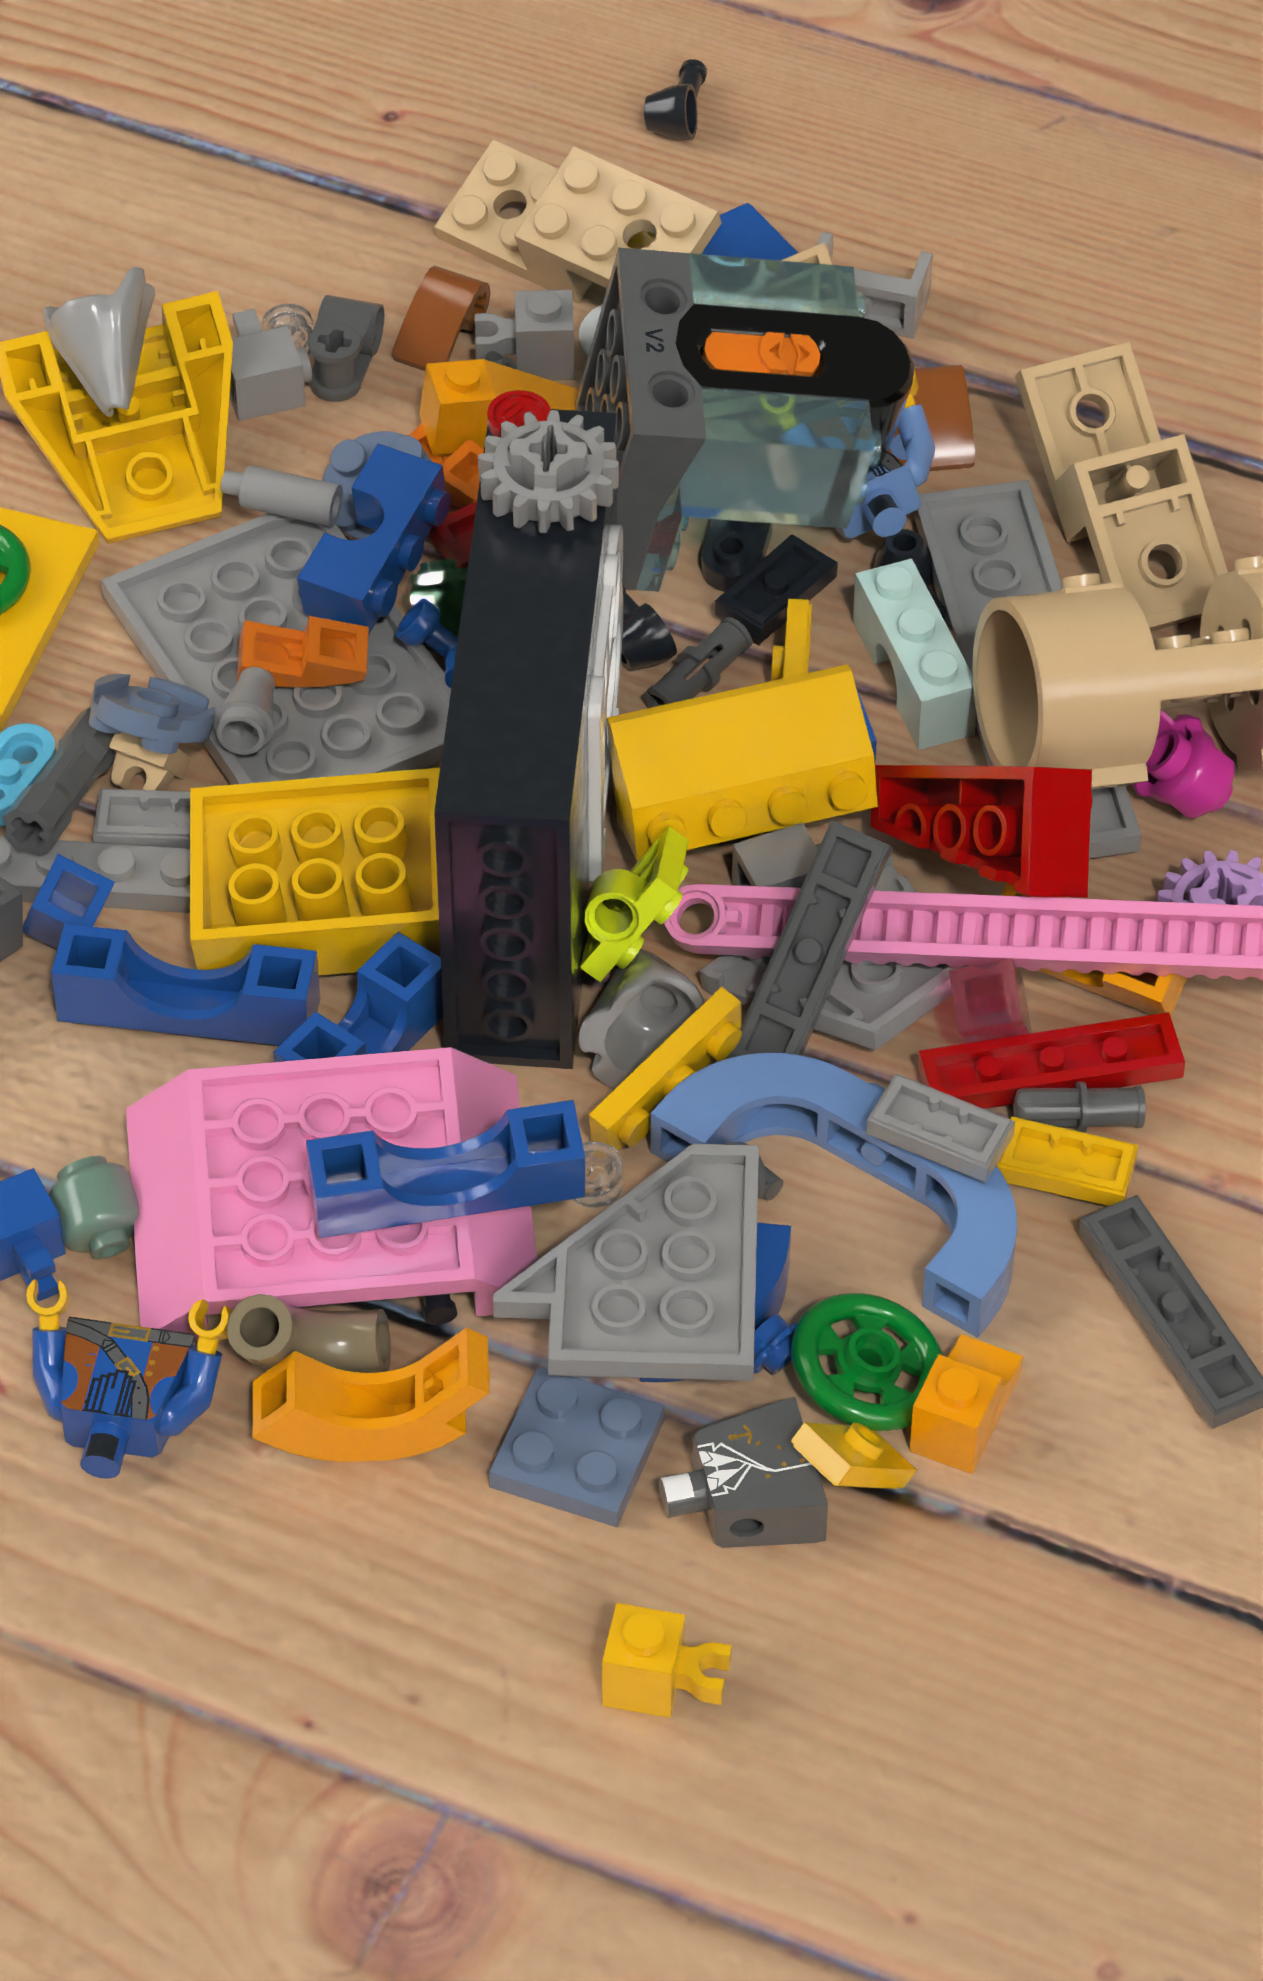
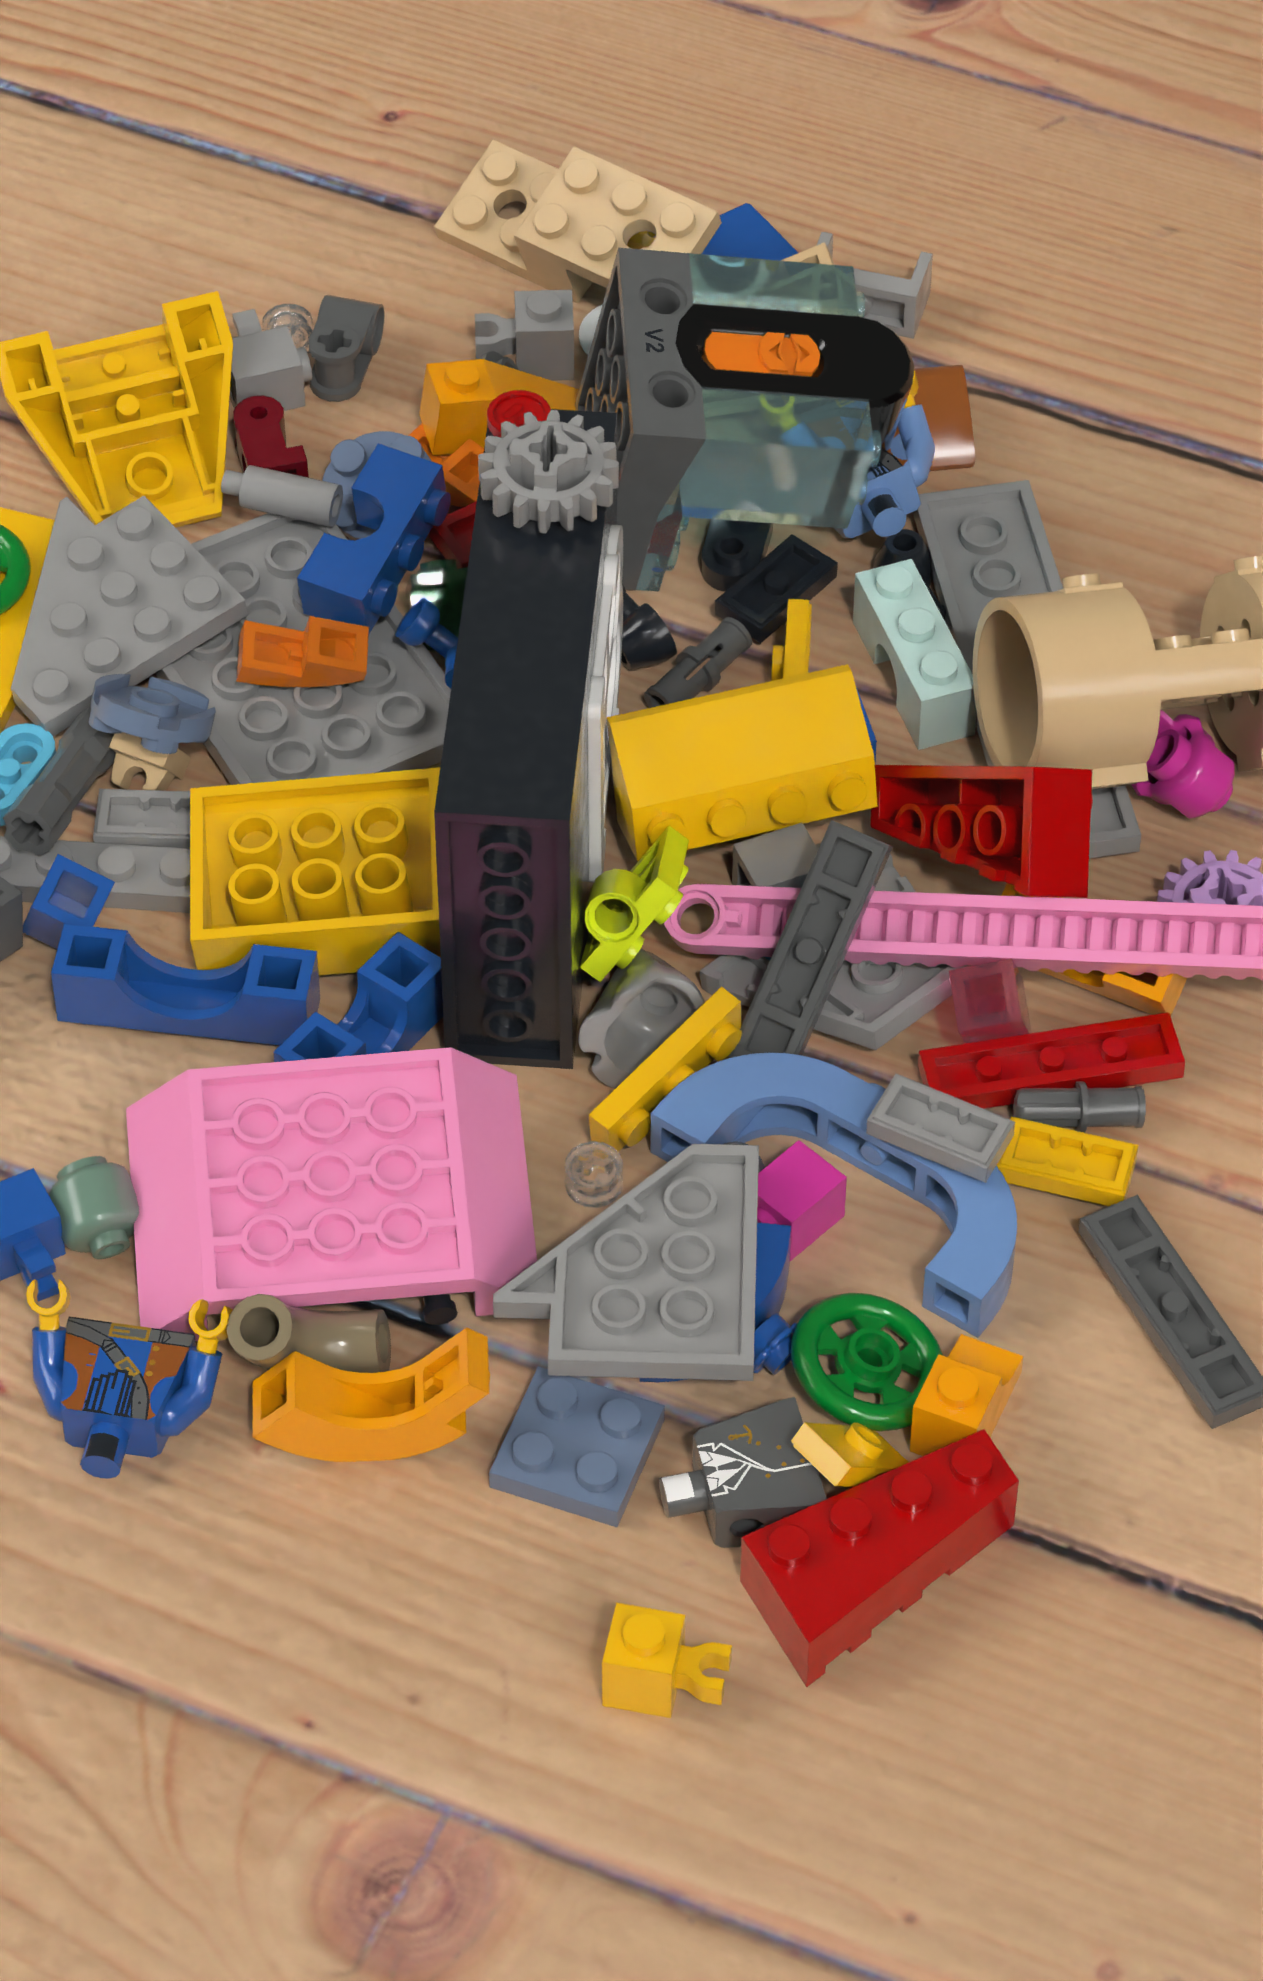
(104, 338): light grey hat -> none
(114, 603): none -> light grey wing
(247, 715): light grey cone -> none
(262, 437): none -> dark red leg
(437, 315): dark orange panel -> none
(519, 1162): blue arch -> none
(674, 108): black bar -> none
(801, 1193): none -> dark pink brick
(875, 1548): none -> red wedge
(1123, 481): tan bracket -> none

